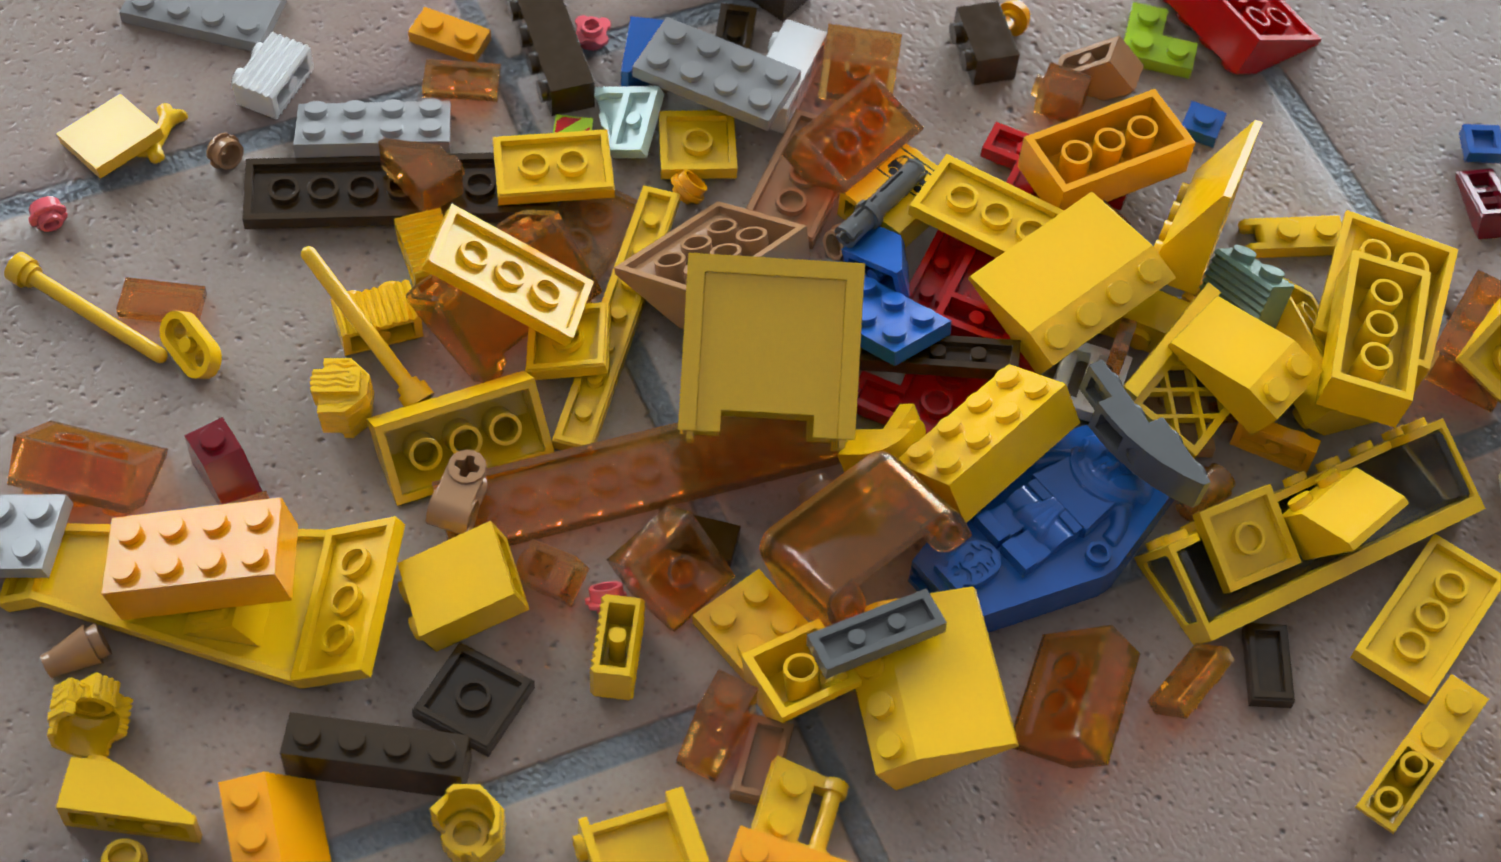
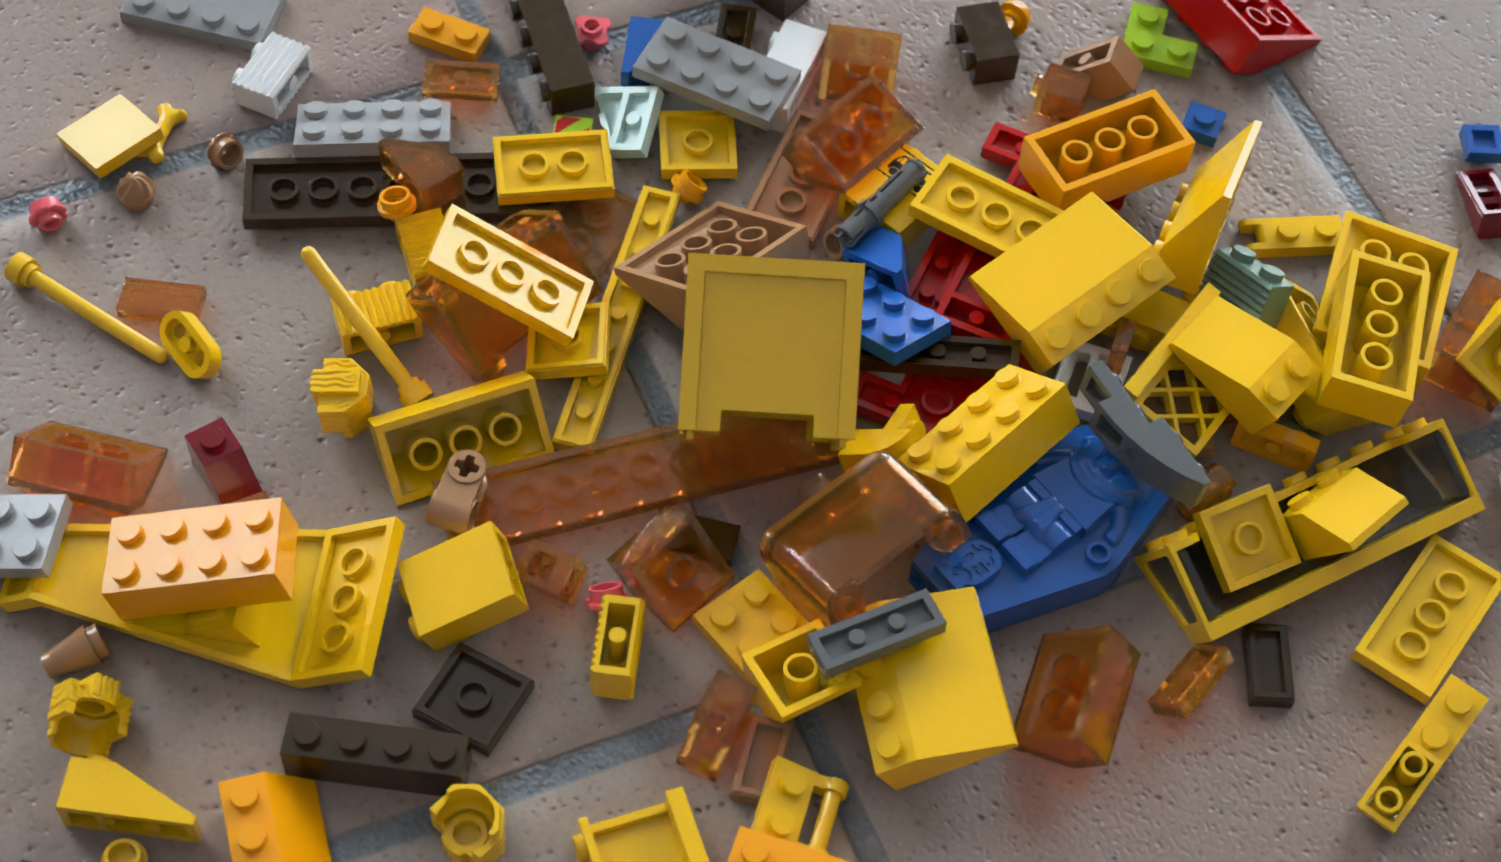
(136, 191): none -> medium nougat plate
(396, 202): none -> light orange plate

